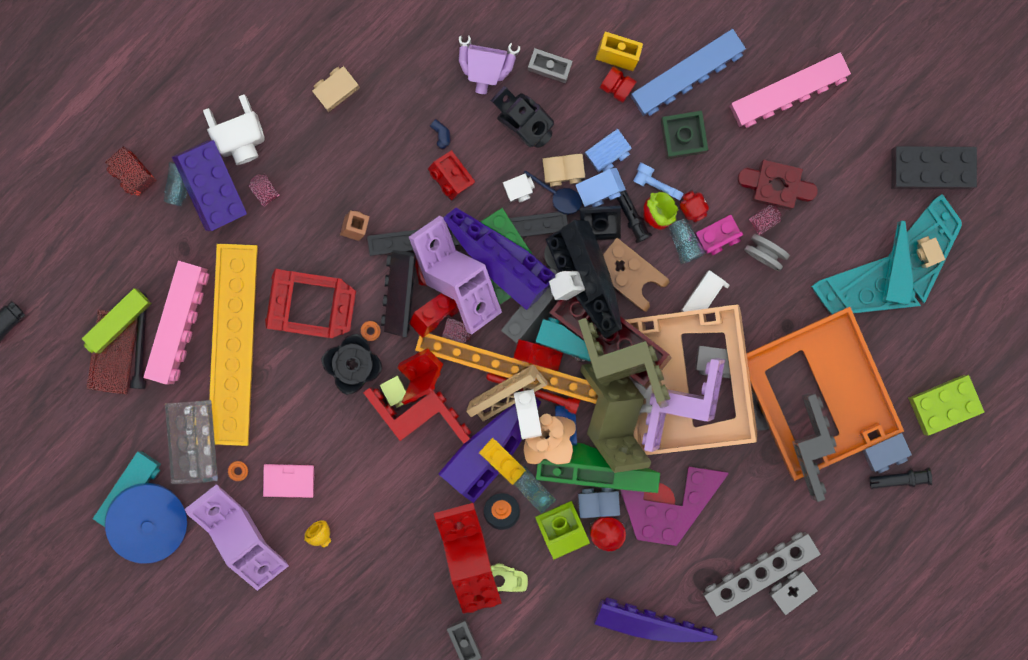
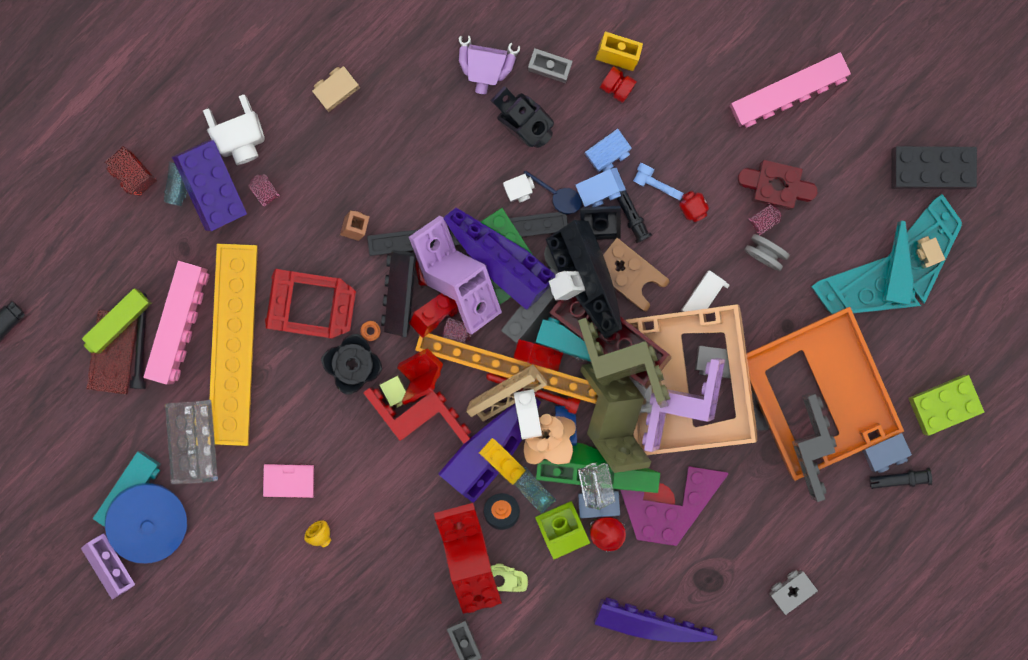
(108, 566): none -> lavender brick
(231, 471): orange plate -> none
(236, 537): lavender bracket -> none
(443, 134): dark blue arm -> none
(450, 175): red bracket -> none
(564, 169): tan brick -> none
(596, 486): none -> clear hinge
(660, 210): lime hair -> none
(684, 134): dark green brick -> none
(685, 241): clear light blue plant -> none
(687, 72): medium blue brick -> none
(719, 234): dark pink bracket -> none
(807, 552): light grey brick -> none

